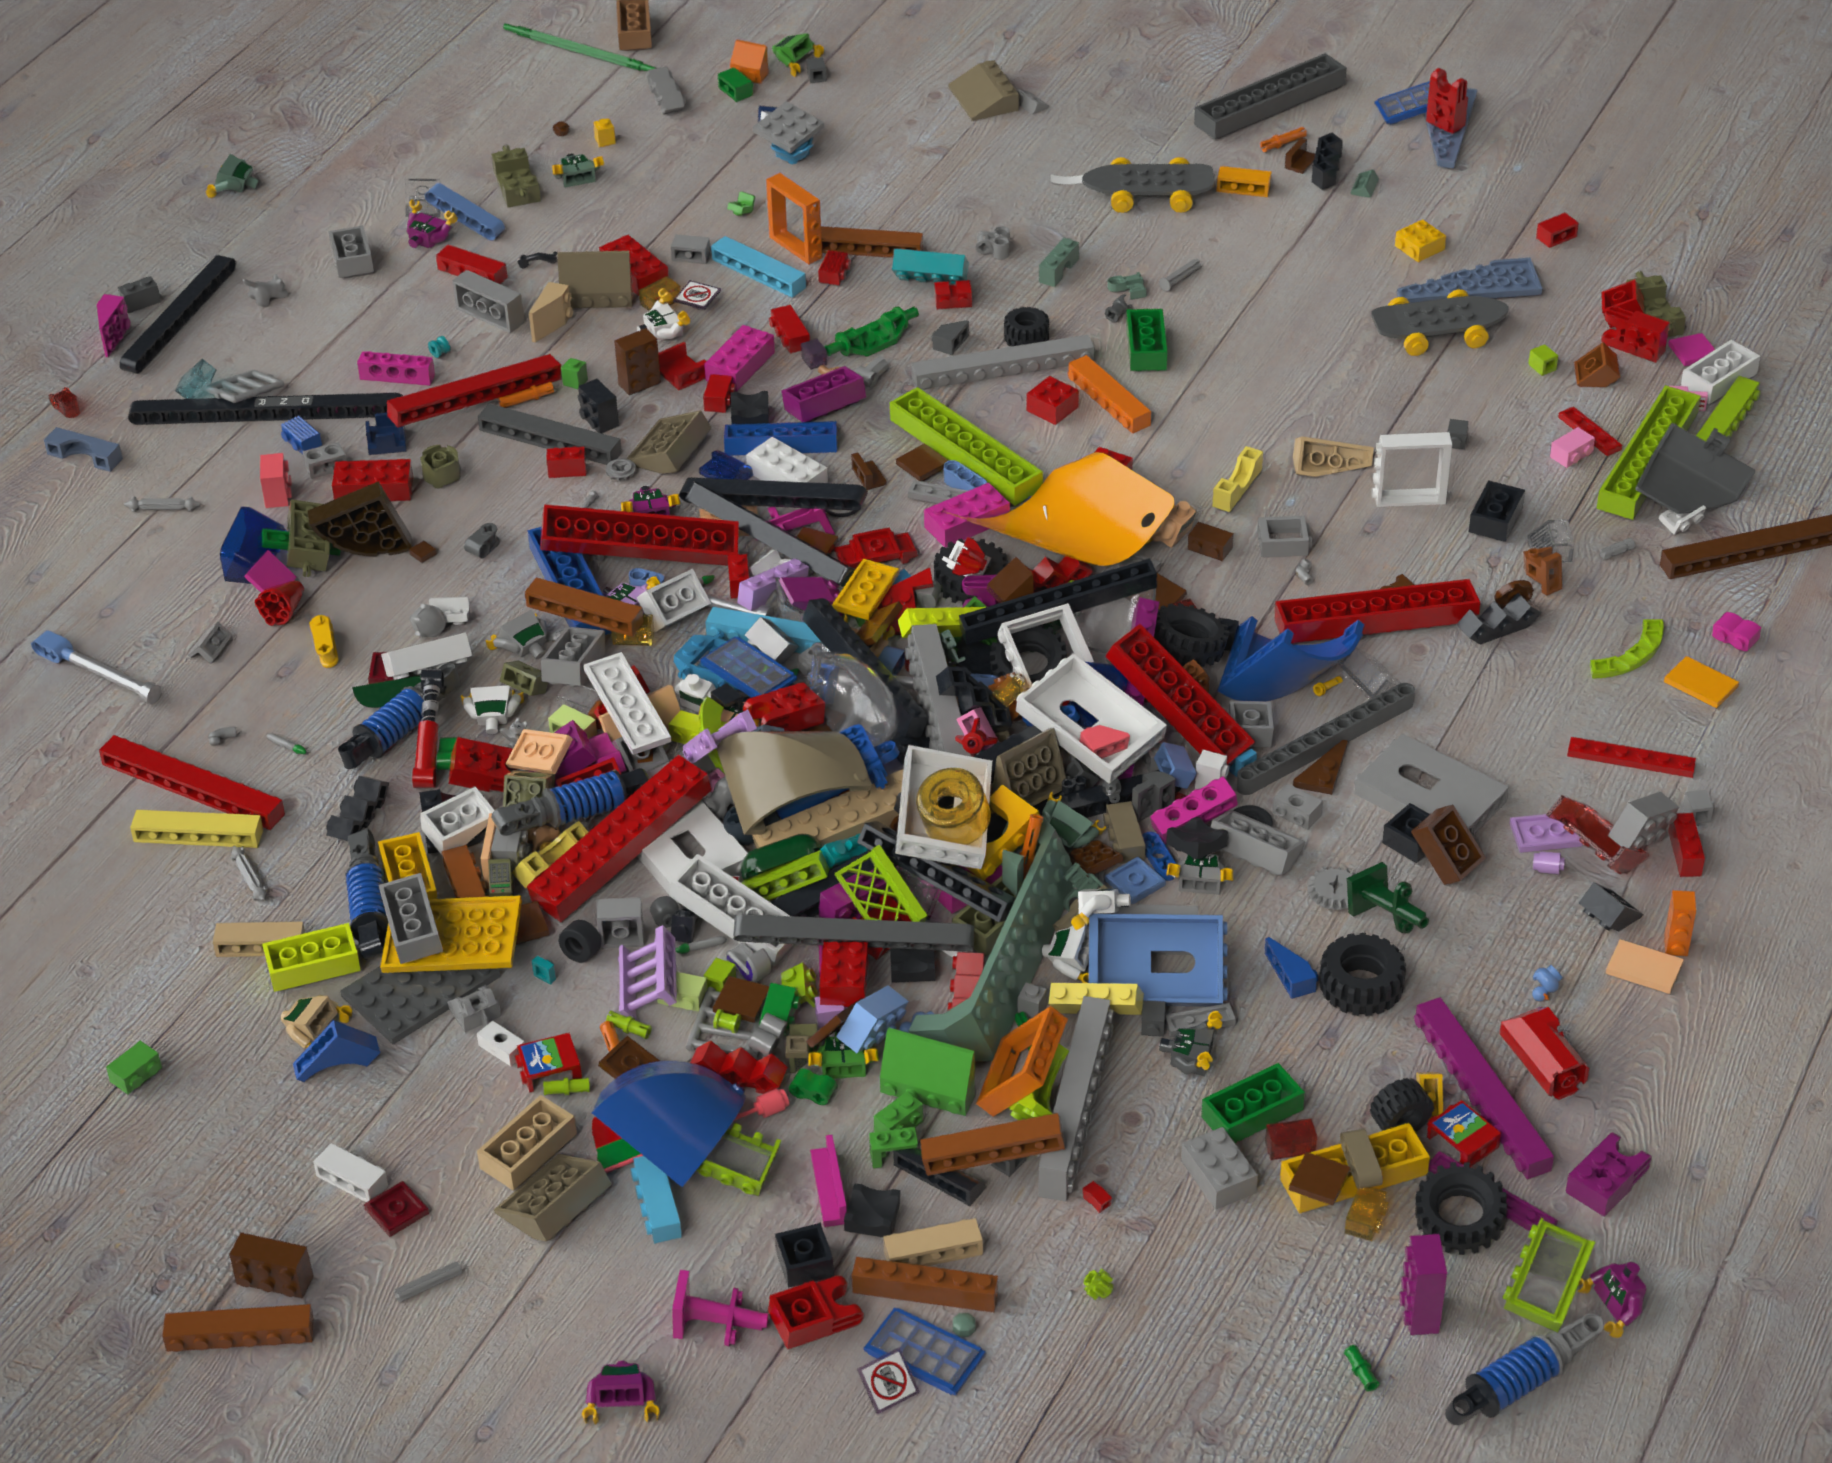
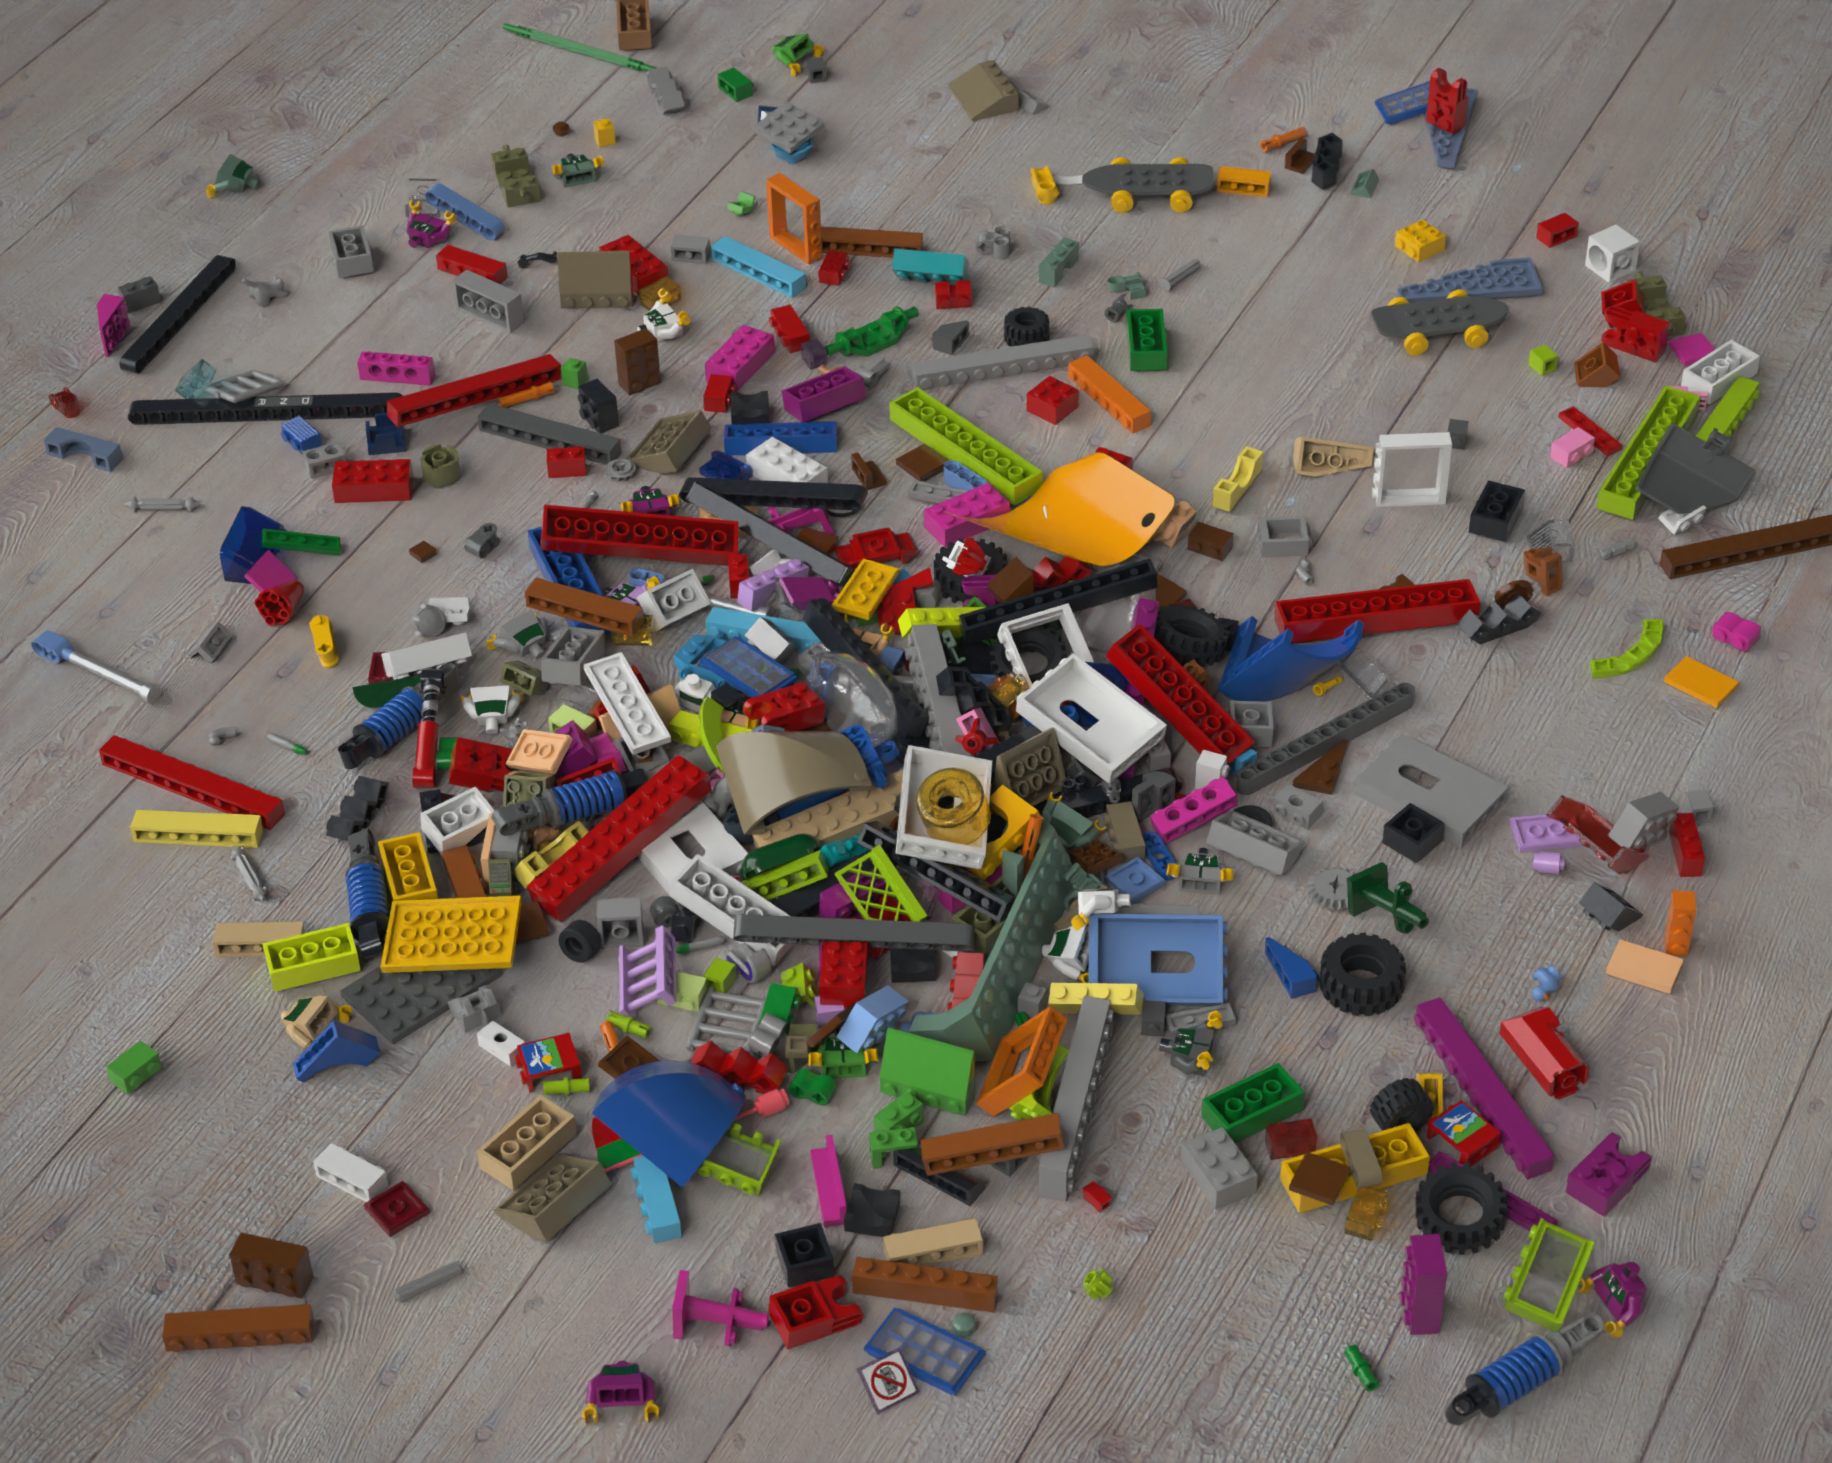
(275, 480): coral brick -> none
(305, 547): olive brick -> none
(362, 523): dark brown brick -> none
(410, 918): light grey brick -> none
(439, 346): teal wheel -> none
(543, 970): teal plate -> none
(550, 310): tan slope -> none
(680, 368): red panel -> none
(697, 295): piece -> none
(706, 742): lavender fence -> none
(727, 1021): lime bush -> none
(742, 998): reddish brown tile -> none
(750, 60): orange slope -> none
(878, 623): reddish brown tile -> none
(1044, 185): none -> yellow piece
(1104, 740): coral slope -> none
(1175, 762): medium blue brick -> none
(1196, 838): black brick -> none
(1270, 96): dark grey brick -> none
(1448, 844): reddish brown brick -> none
(1612, 253): none -> white brick
(1631, 757): red plate -> none

